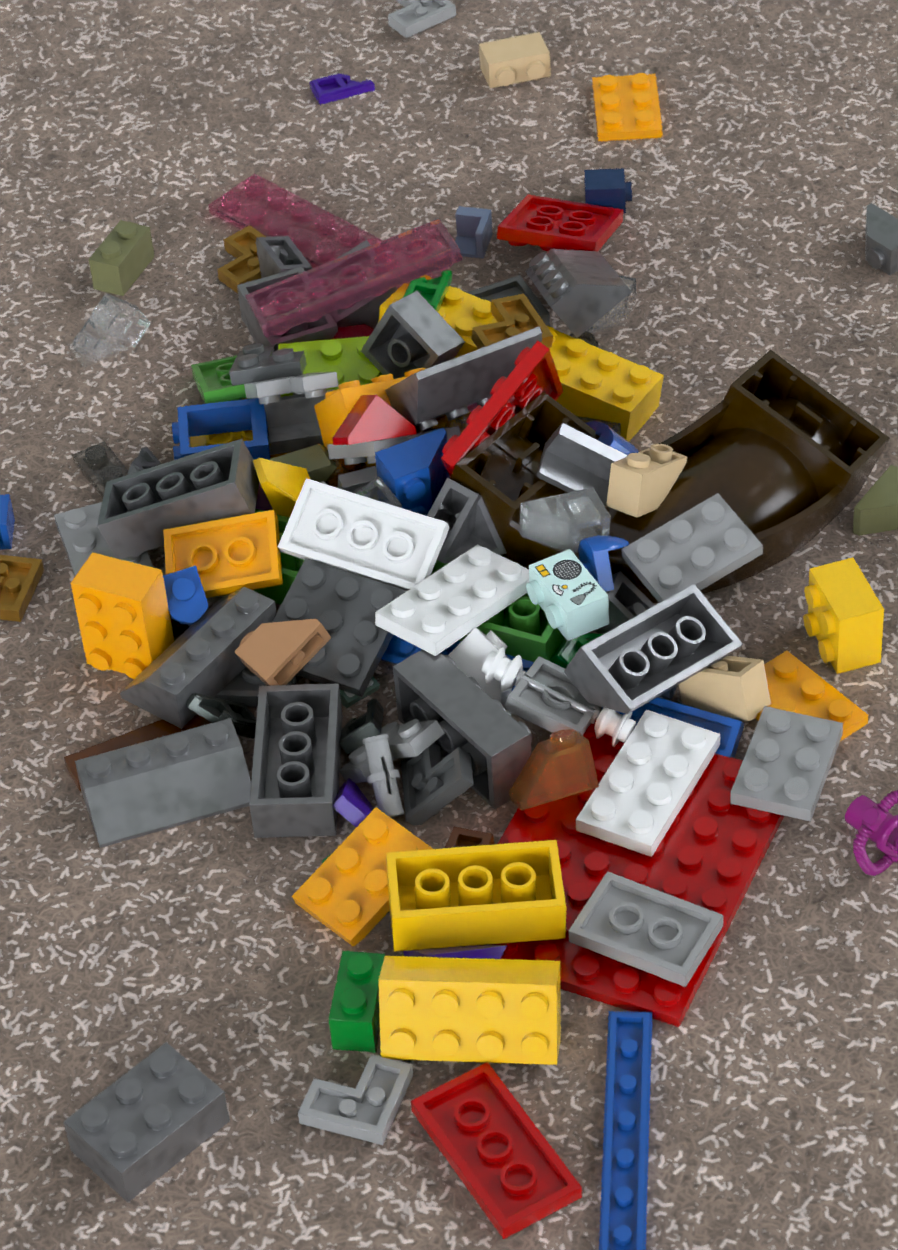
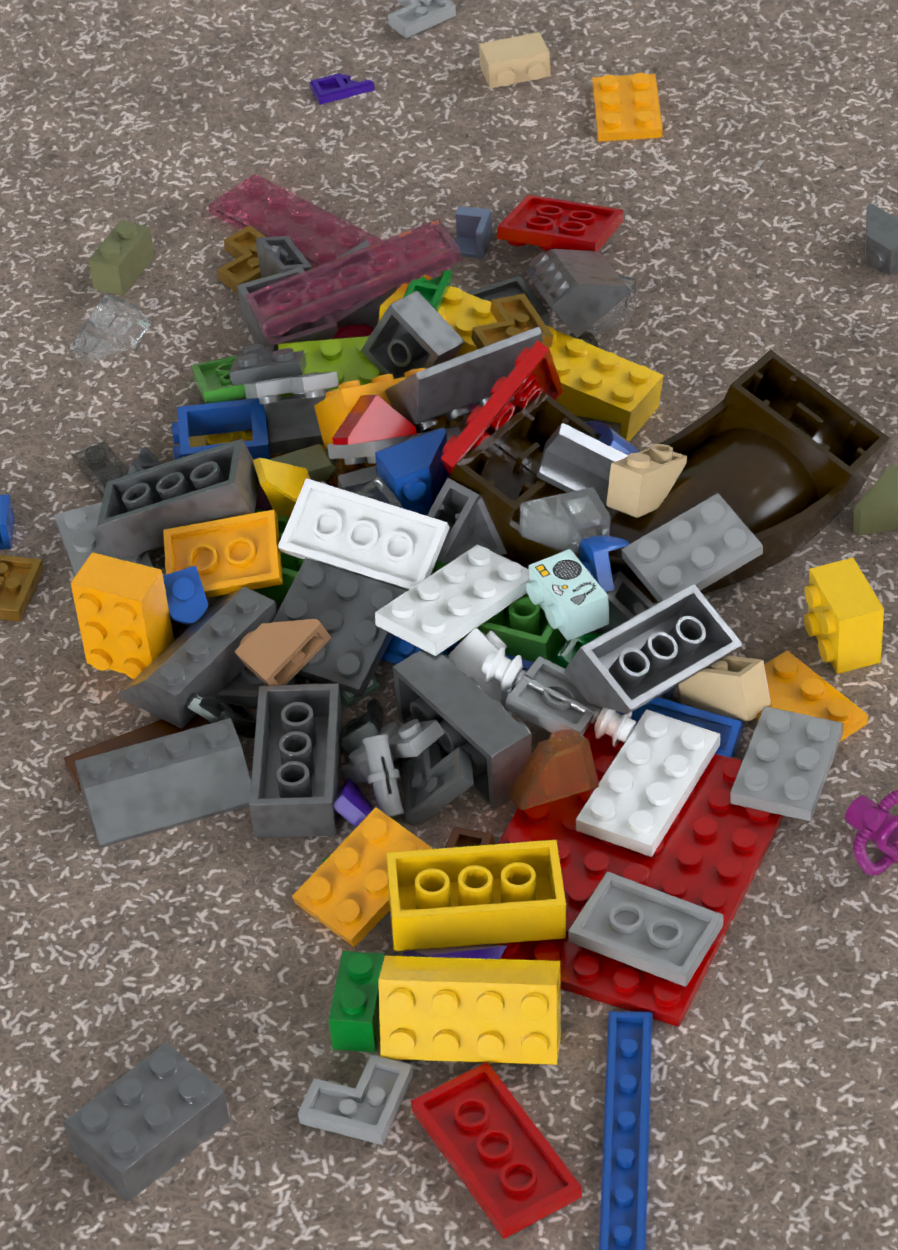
(607, 188): dark blue brick -> none

